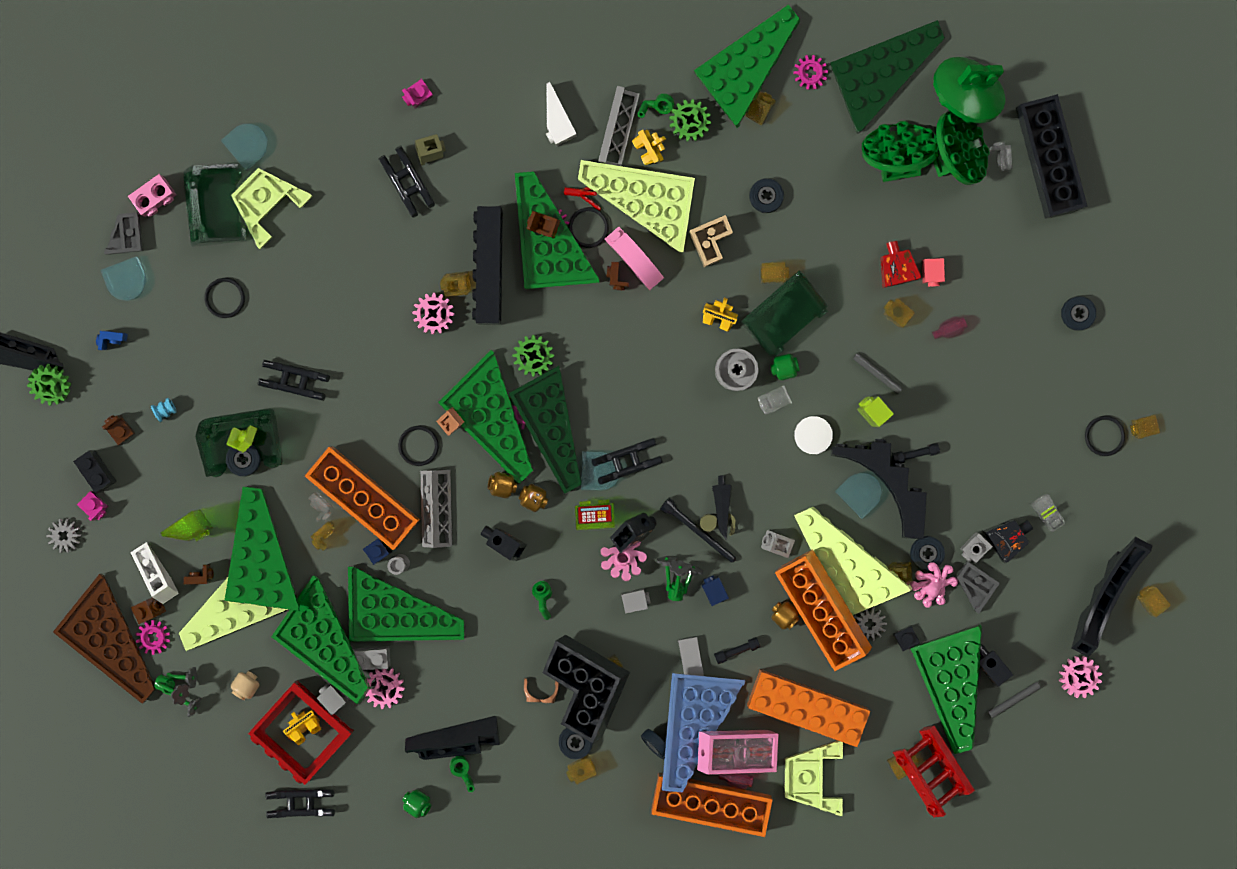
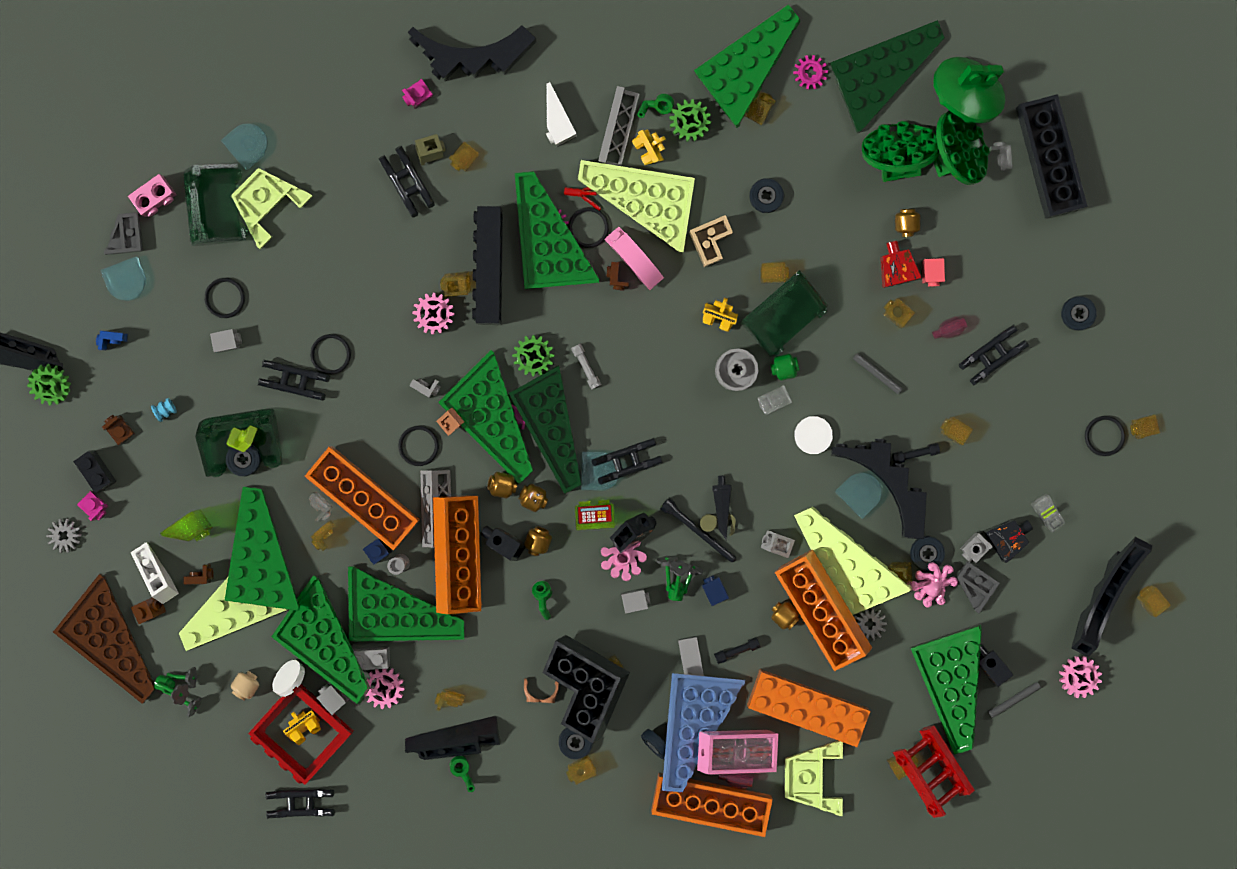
(145, 640): dark pink gear -> none
(225, 340): none -> light grey brick
(288, 677): none -> white tile
(328, 371): none -> black tyre
(416, 803): green head -> none
(422, 387): none -> light grey bracket
(448, 59): none -> black arch
(452, 698): none -> clear yellow bracket
(457, 554): none -> orange brick
(463, 157): none -> clear yellow bracket
(538, 541): none -> pearl gold head
(543, 224): reddish brown bracket -> none
(593, 380): none -> light grey bar
(874, 411): lime brick -> none
(906, 638): black plate -> none
(907, 222): none -> pearl gold head
(955, 430): none -> clear yellow brick
(1005, 356): none -> black piece

